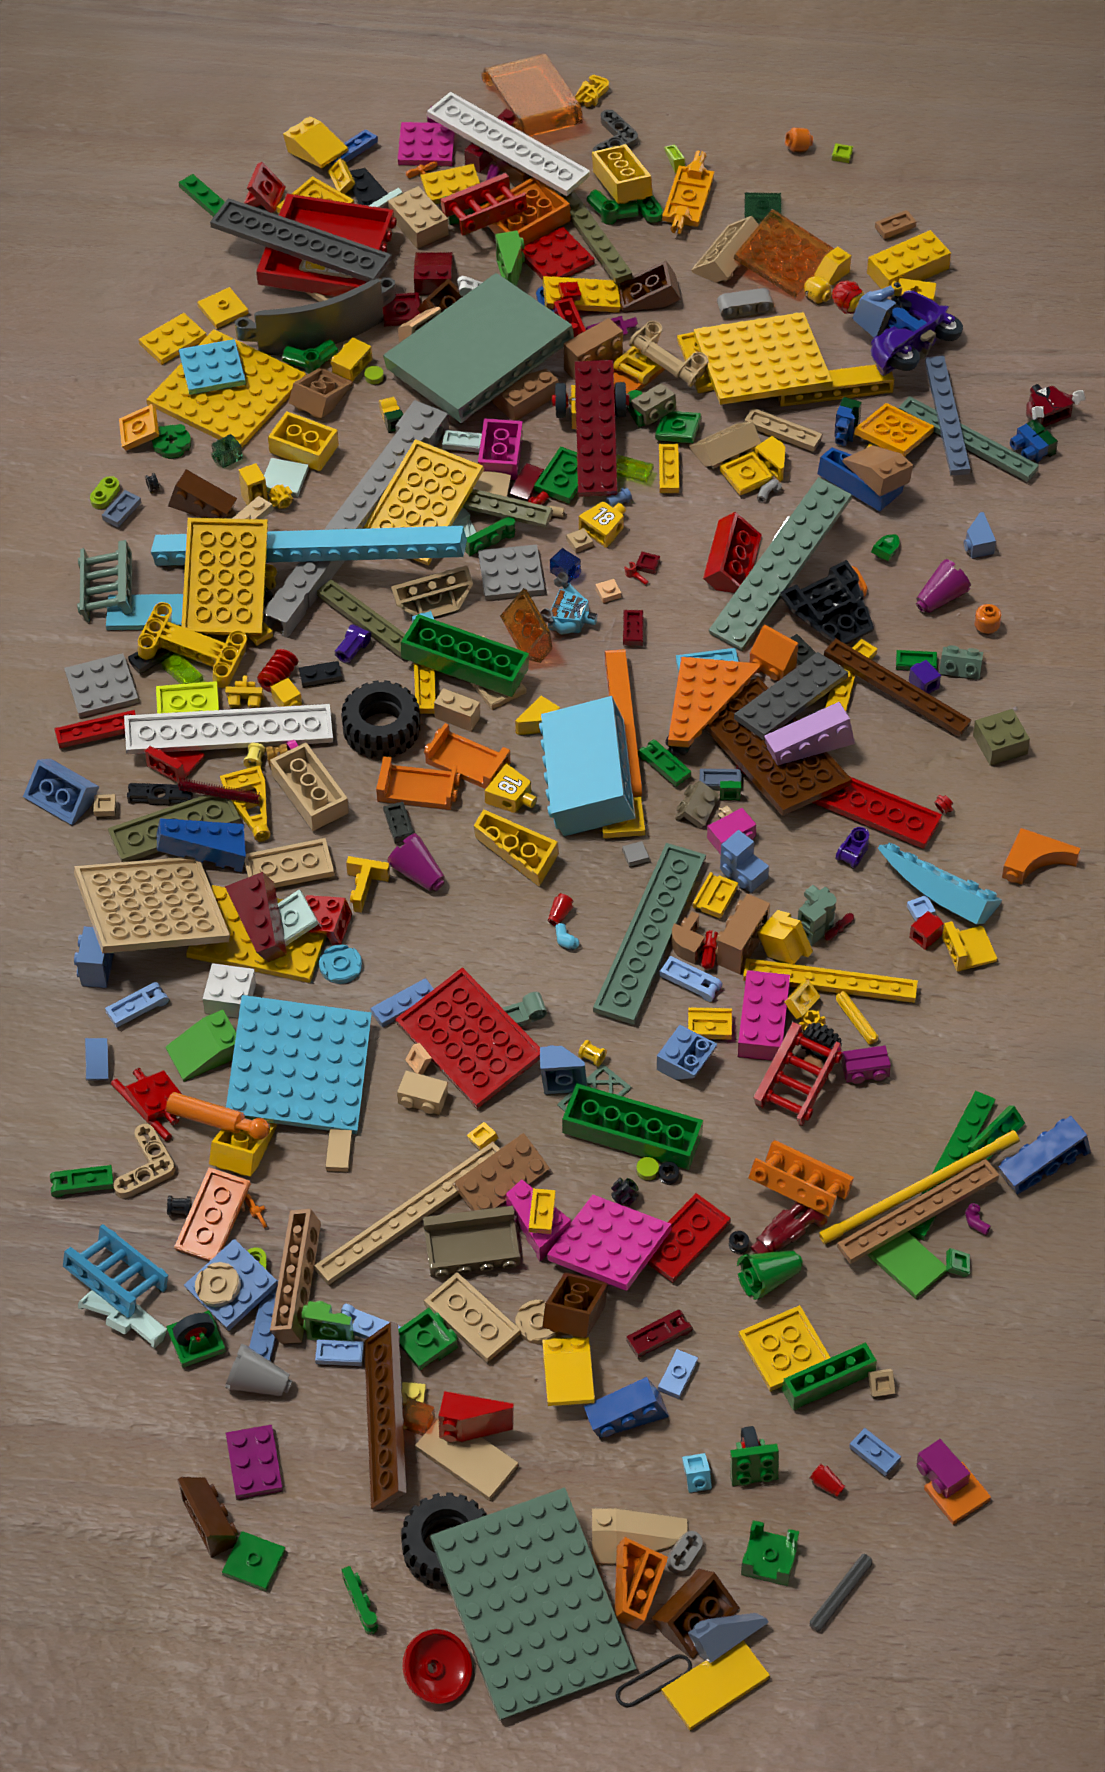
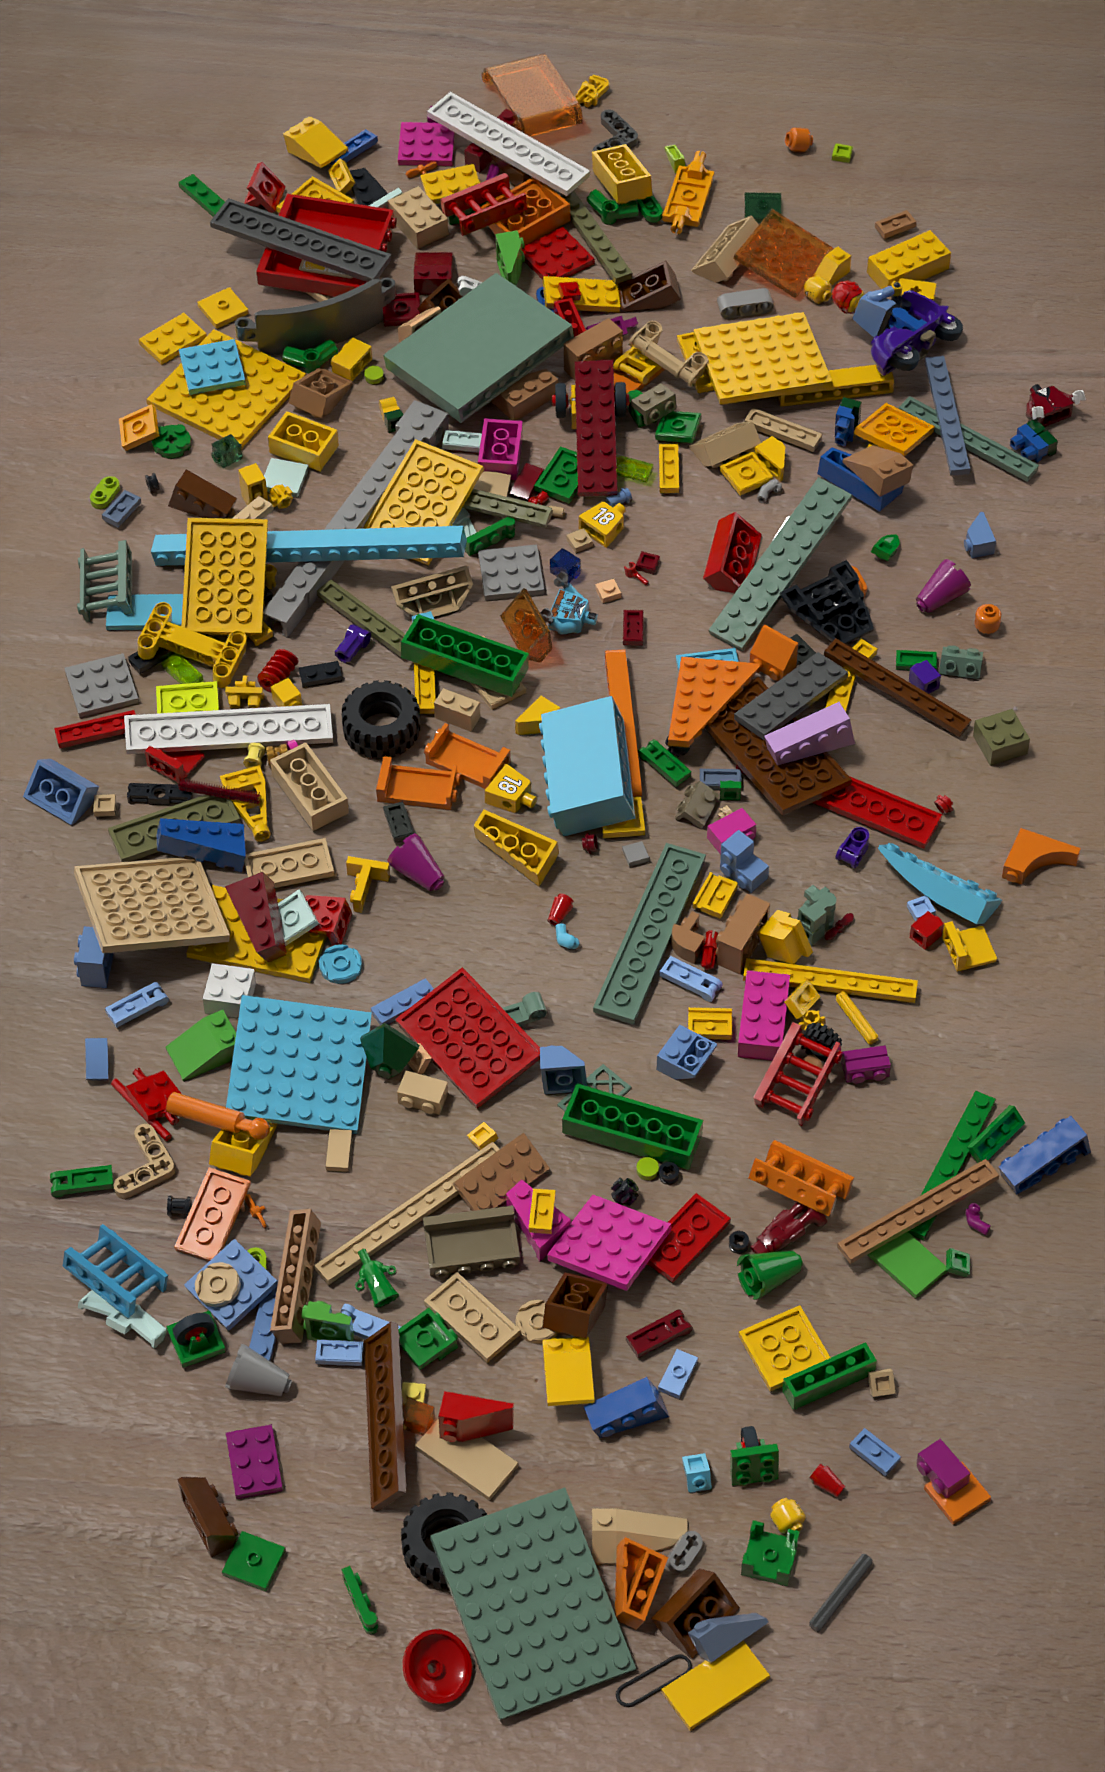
(378, 1284): none -> green piece
(388, 1050): none -> dark green slope
(590, 843): none -> dark red plate
(592, 1053): yellow bush -> none
(787, 1515): none -> yellow head
(838, 1229): yellow piece -> none

